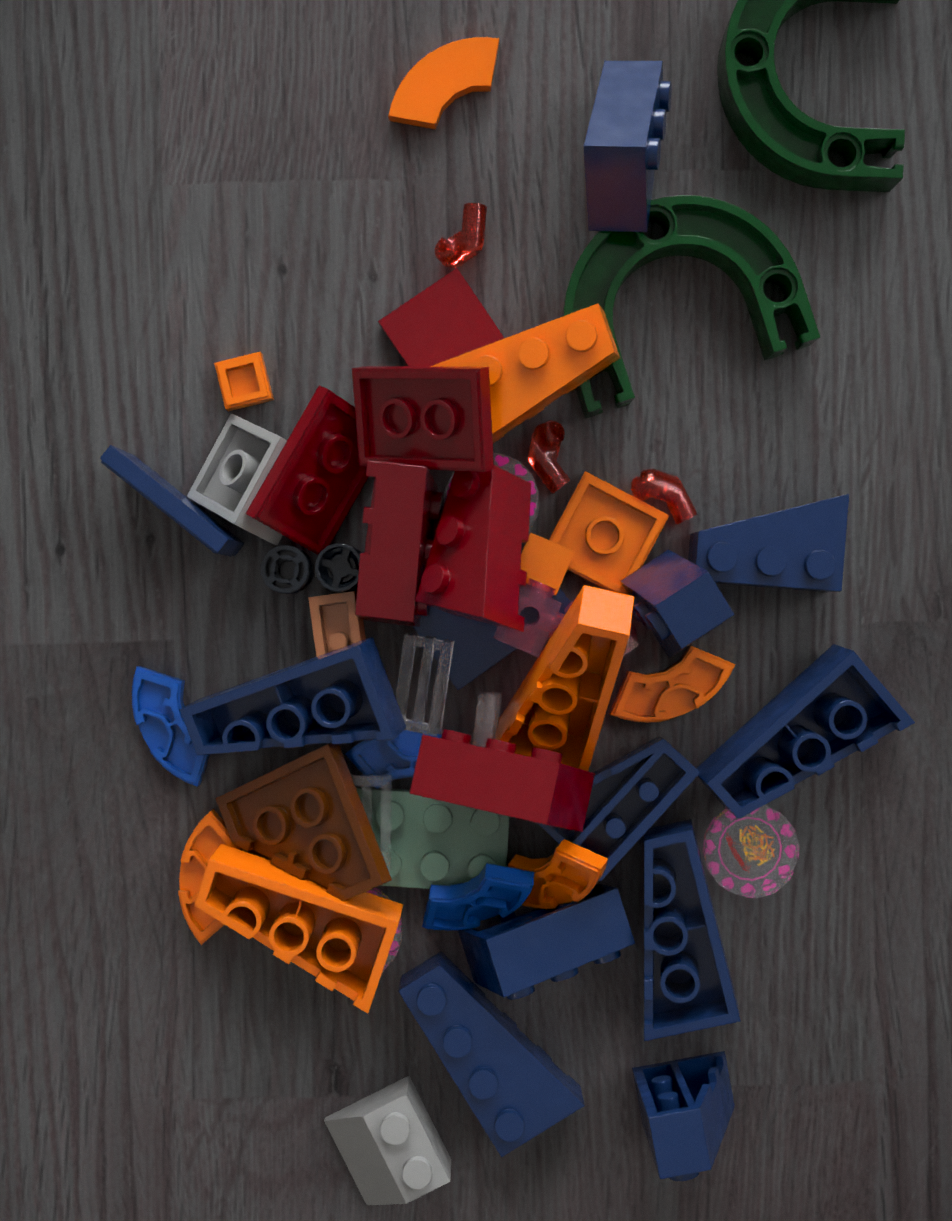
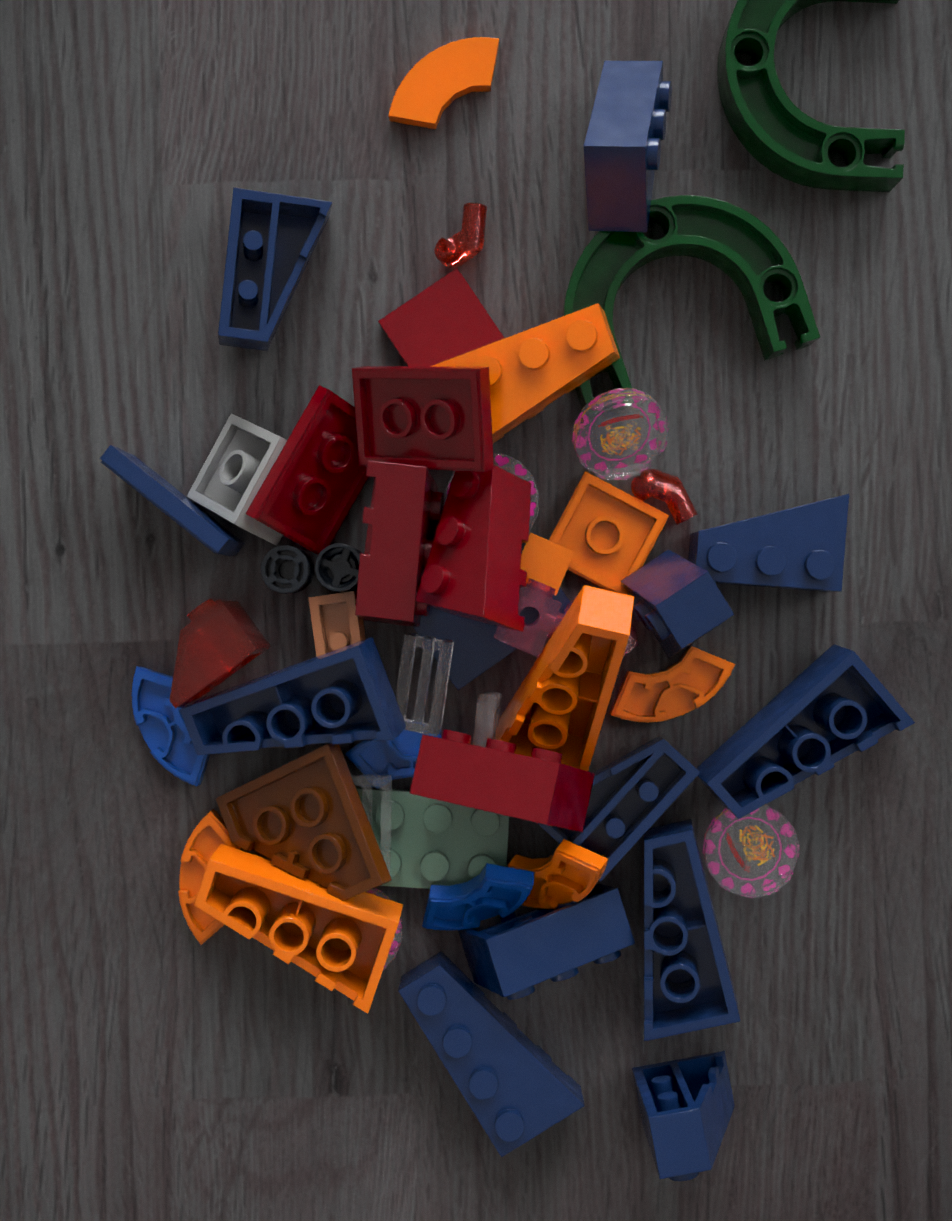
(213, 649): none -> clear red slope
(244, 381): orange tile -> none
(265, 260): none -> dark blue wedge
(391, 1145): light grey slope -> none
(544, 452): clear red arm -> none
(620, 433): none -> clear tile

